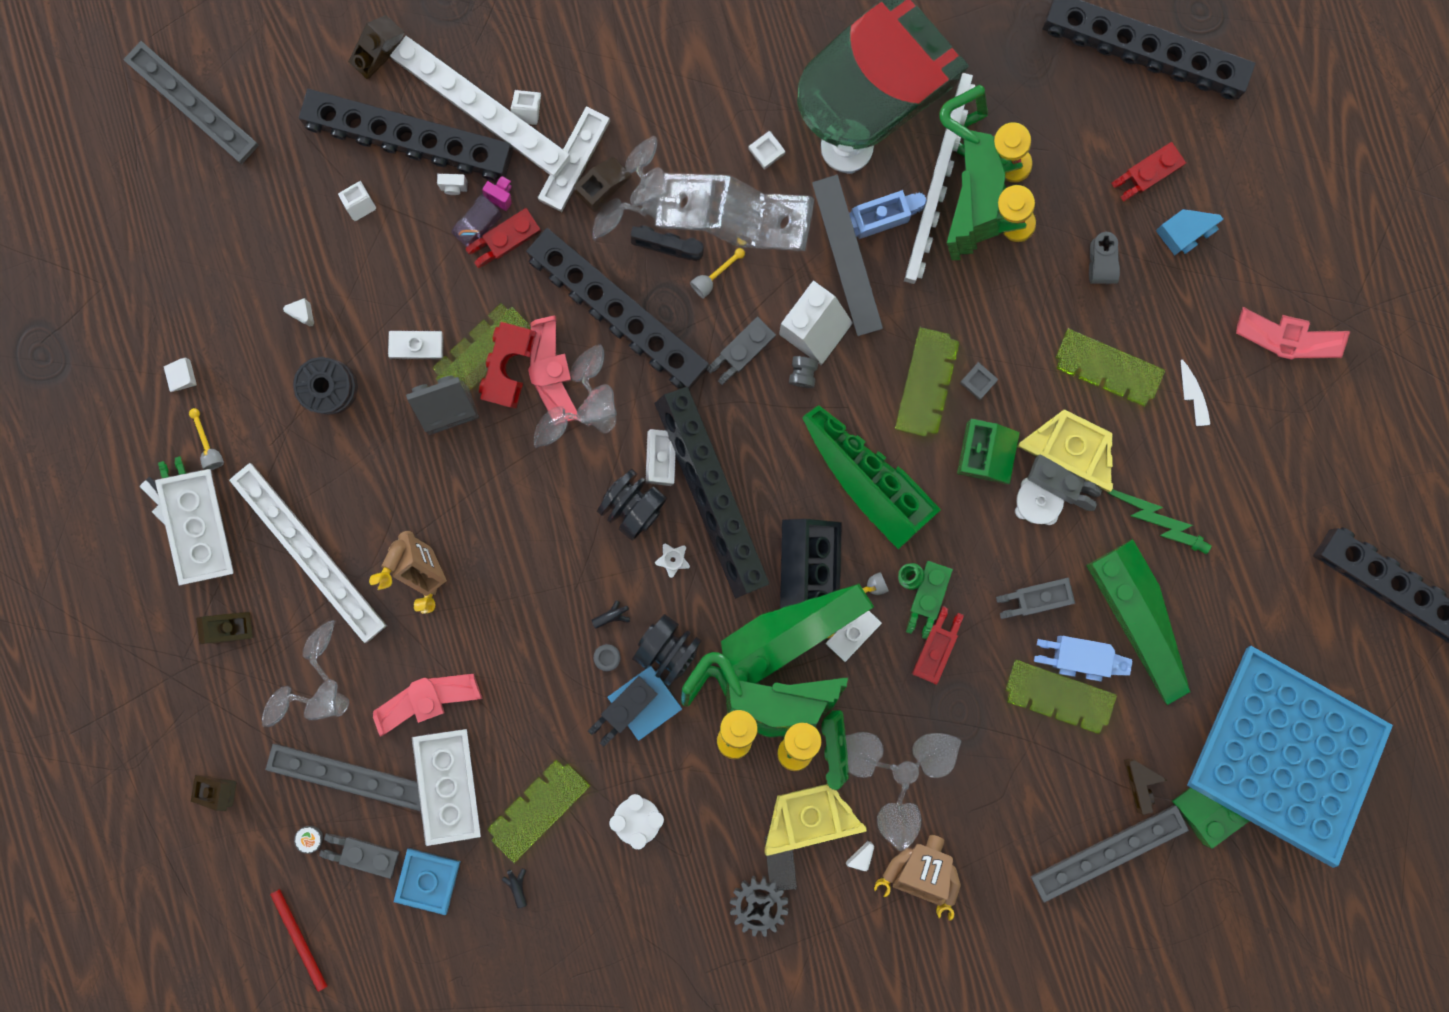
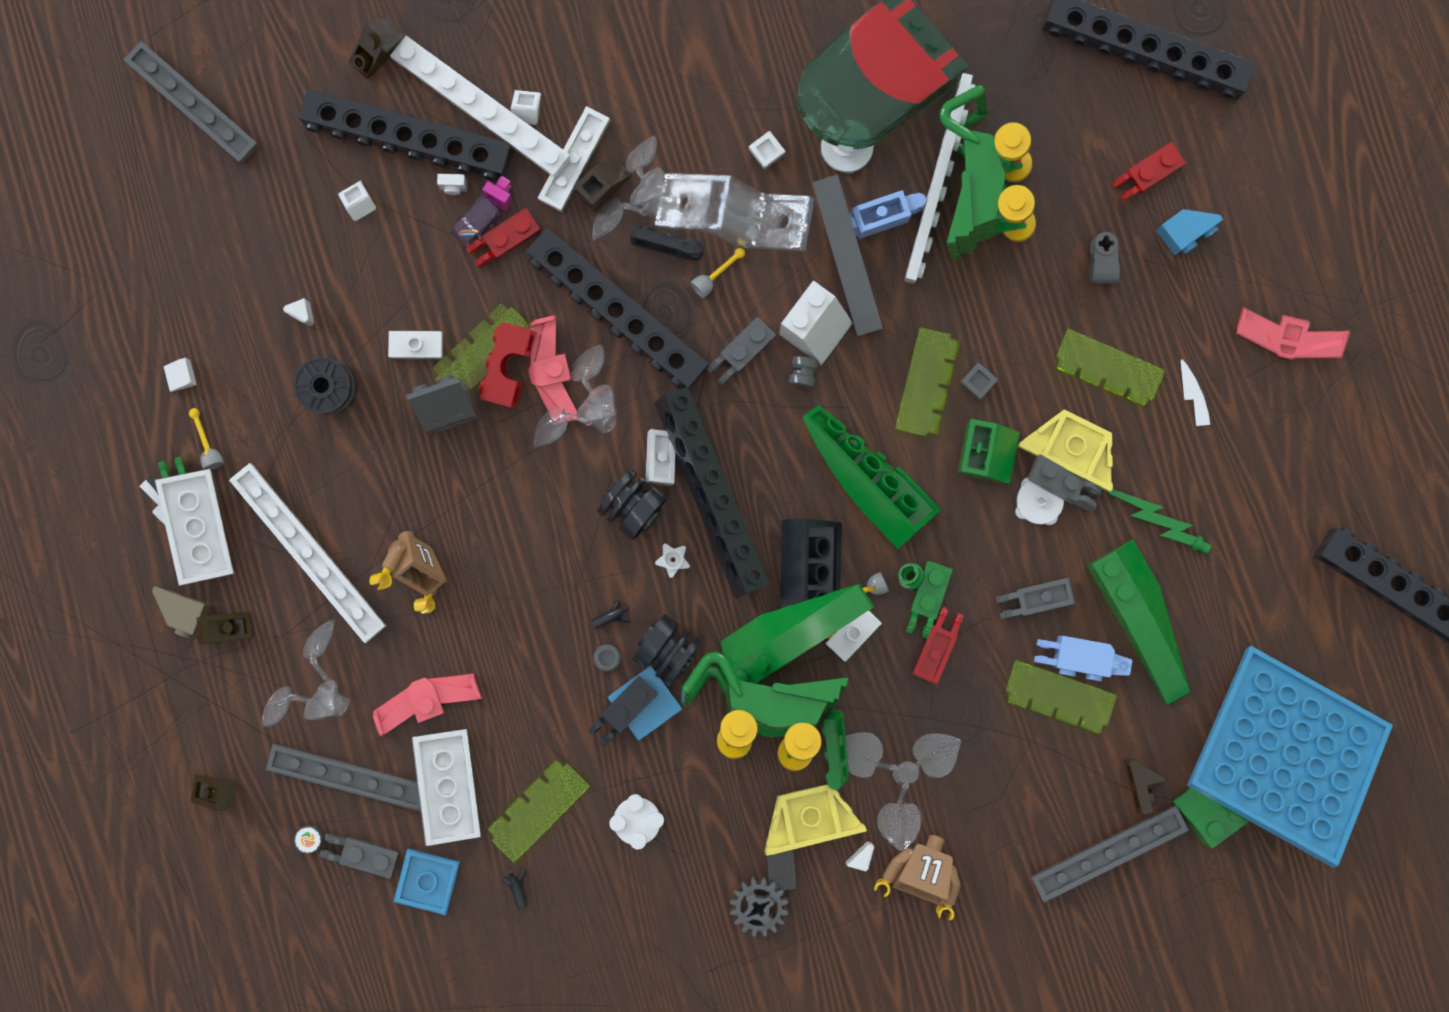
(180, 610): none -> dark tan slope
(298, 940): red bar -> none

